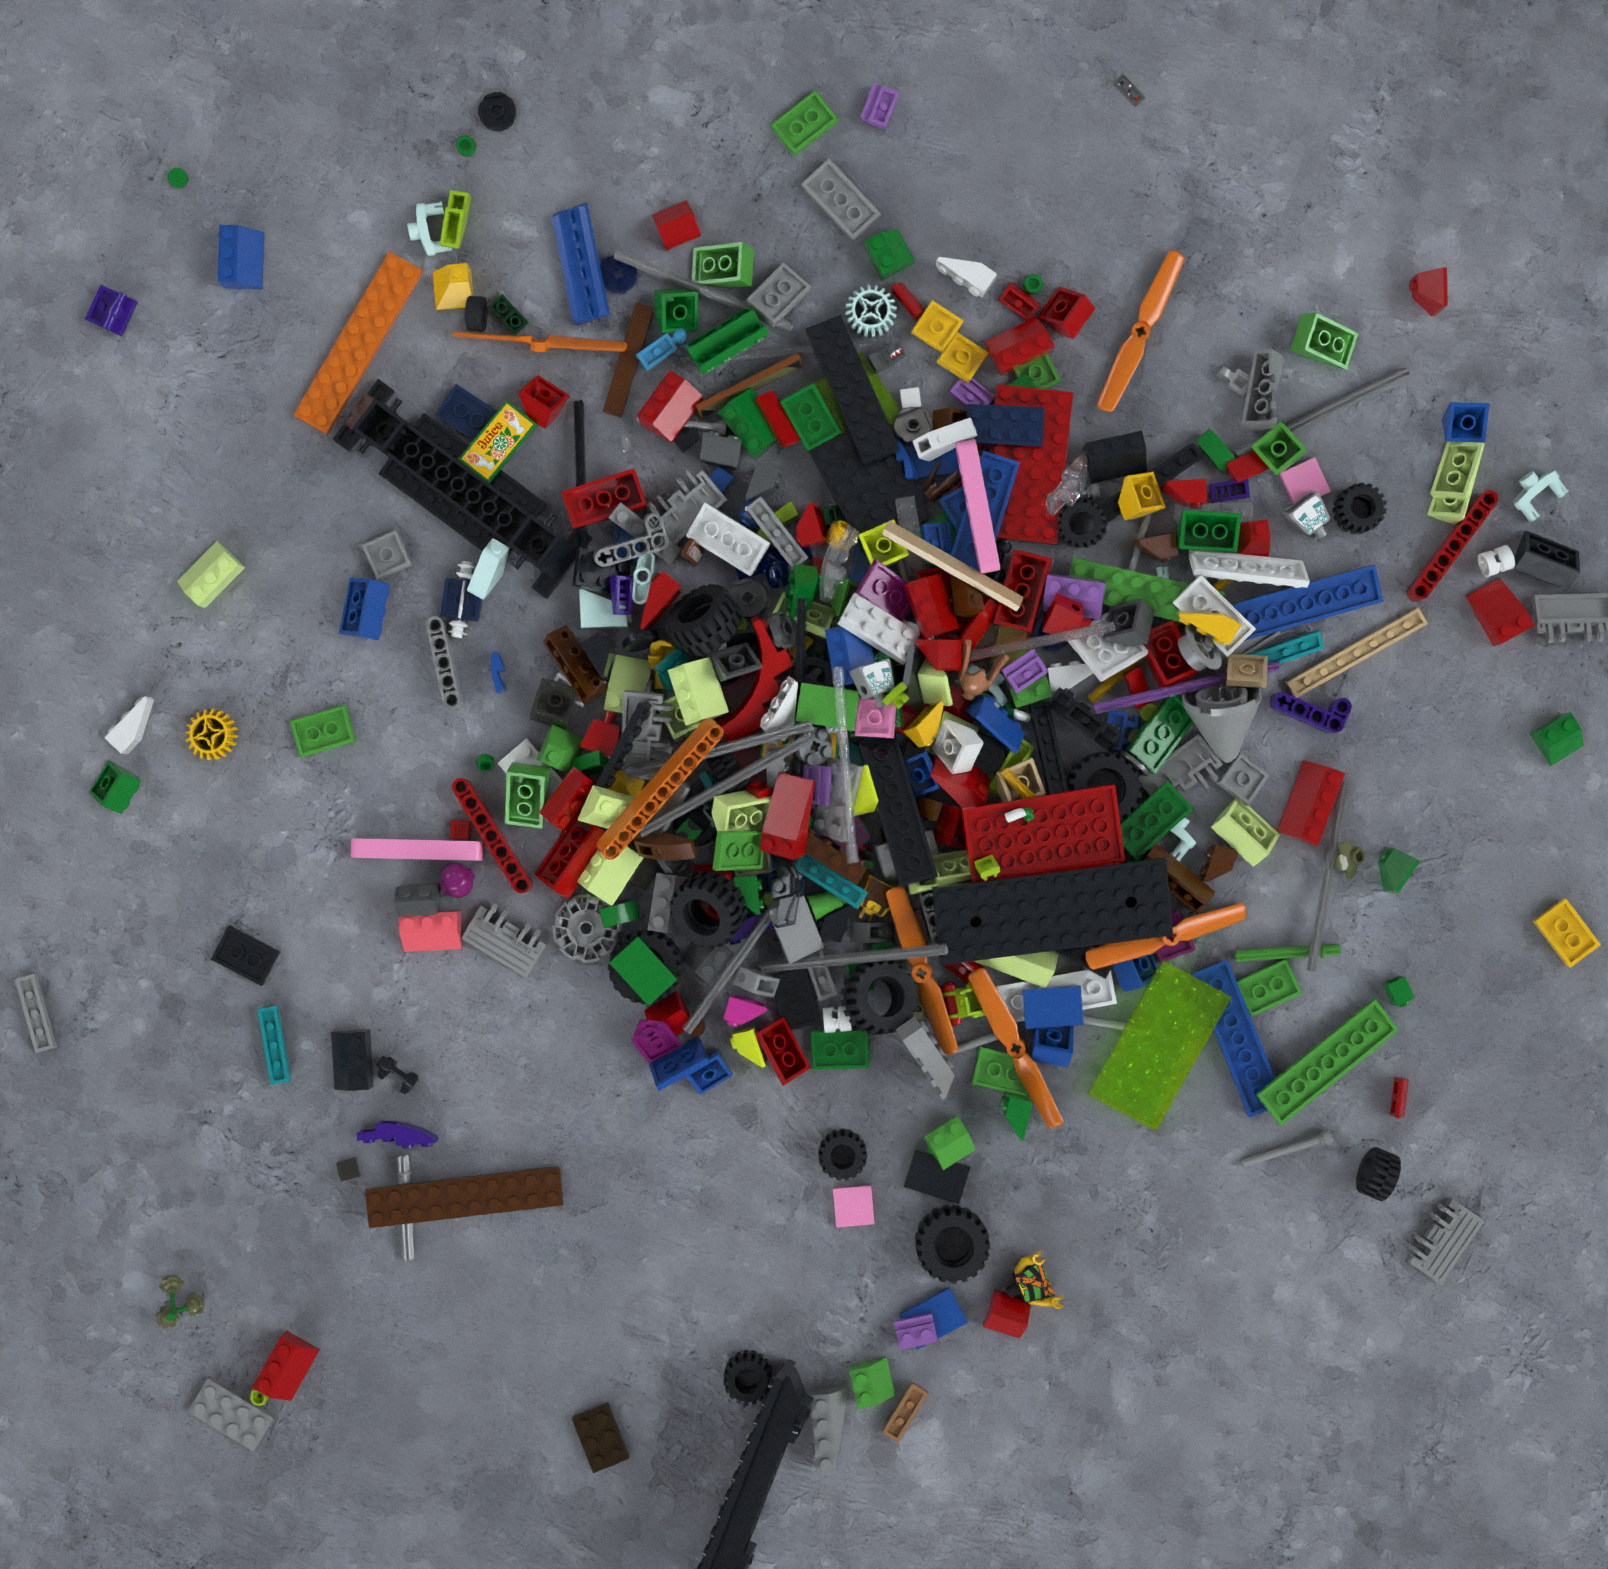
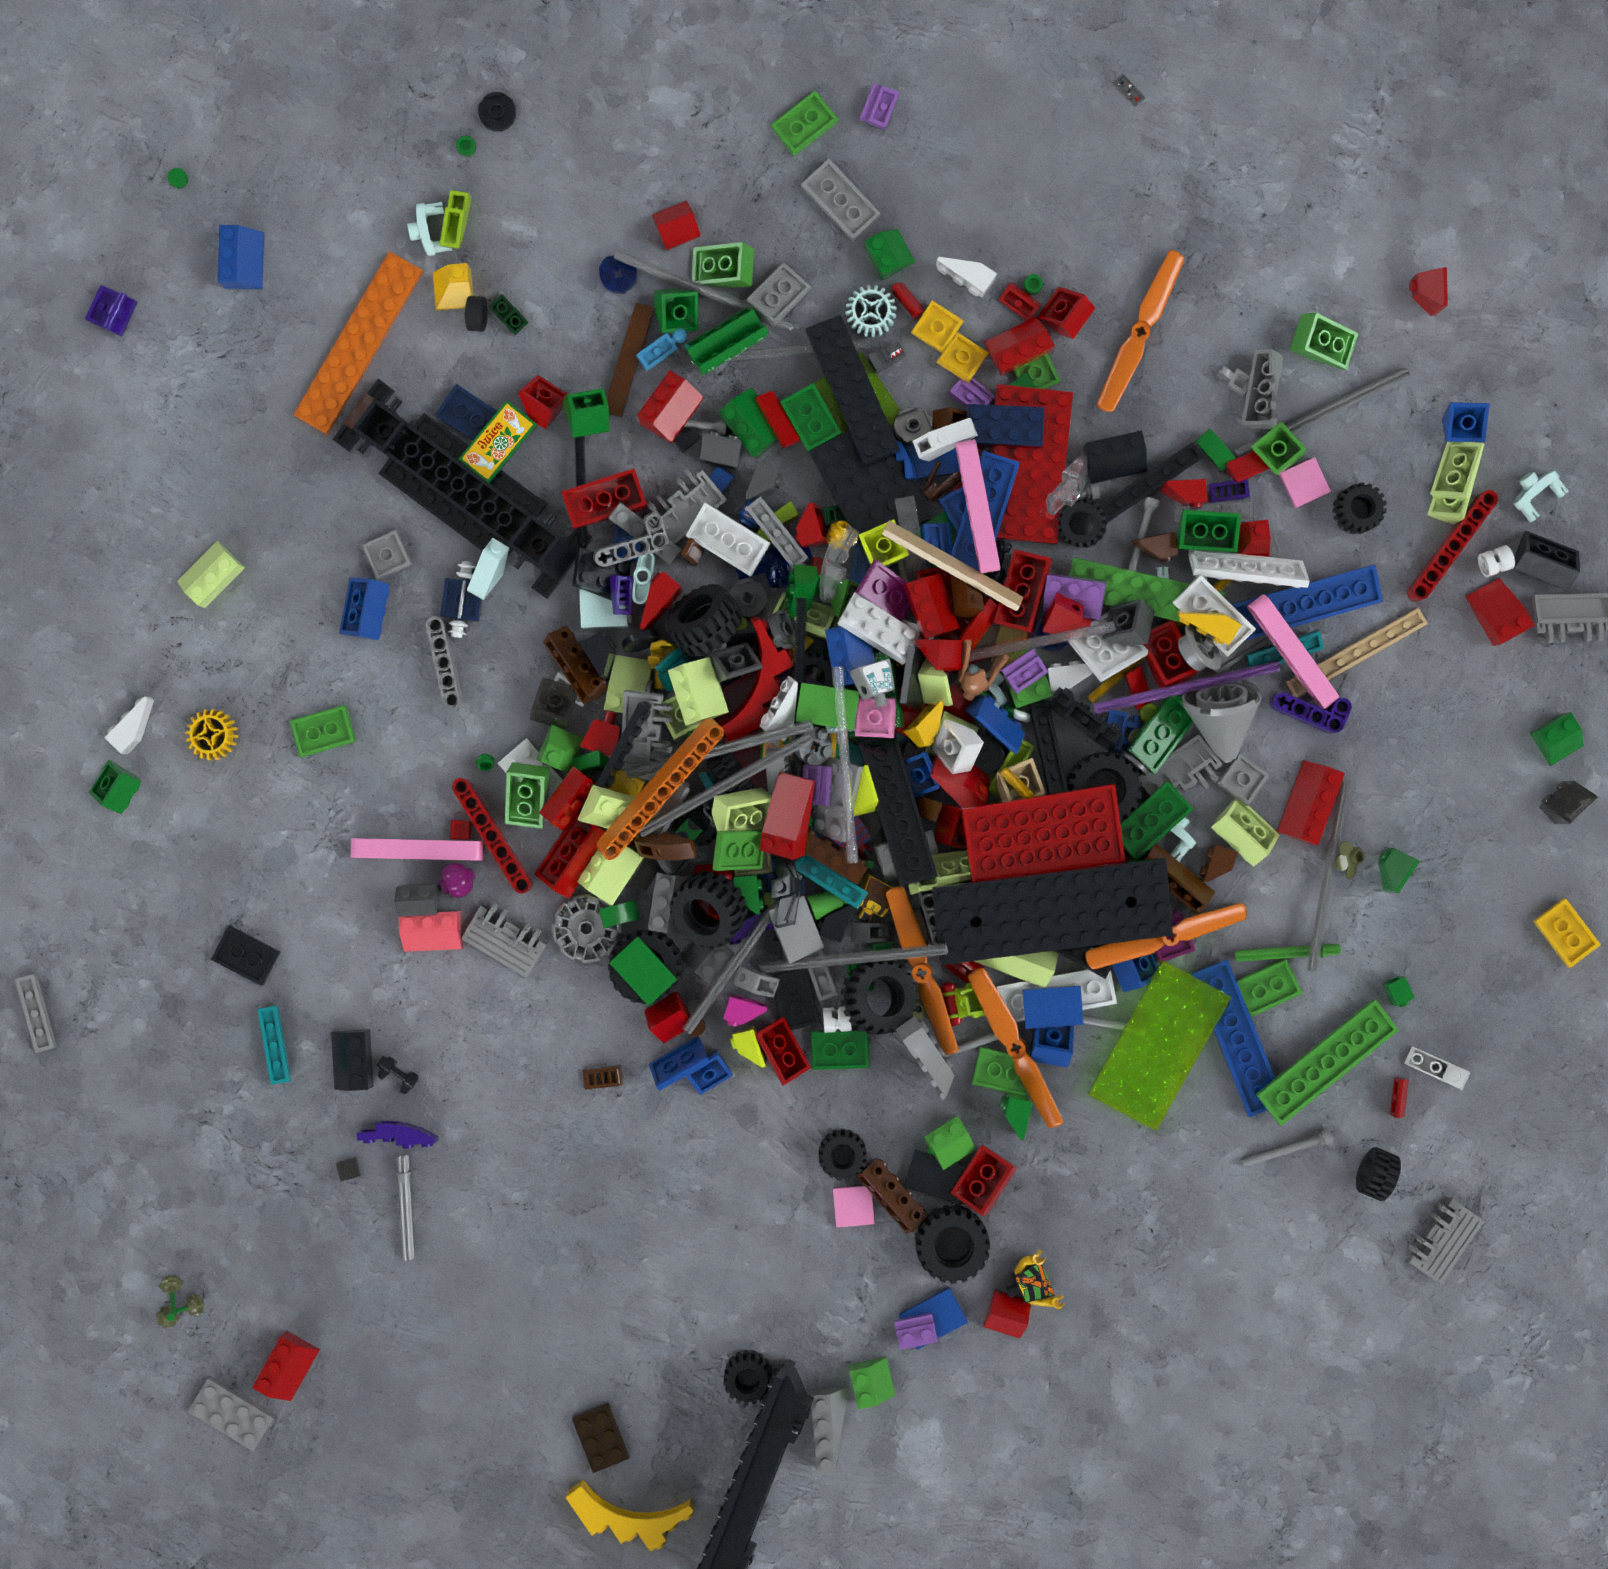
(256, 1400): lime plate -> none
(464, 1196): reddish brown plate -> none
(497, 667): blue slope -> none
(552, 341): orange piece -> none
(580, 264): blue plate -> none
(587, 412): none -> green slope
(618, 1077): none -> reddish brown slope
(625, 1524): none -> yellow arch
(655, 1039): magenta tile -> none
(756, 382): tile -> none
(759, 789): red tile -> none
(892, 1195): none -> reddish brown brick
(896, 695): lime tile -> none
(905, 1412): medium nougat plate -> none
(910, 398): white tile -> none
(984, 1180): none -> red slope
(987, 866): lime tile -> none
(1018, 813): white arm -> none
(1140, 496): yellow slope -> none
(1247, 670): tan tile -> none
(1293, 651): none -> bright pink beam
(1309, 514): torso -> none
(1437, 1068): none -> white slope
(1567, 802): none -> clear smoke slope

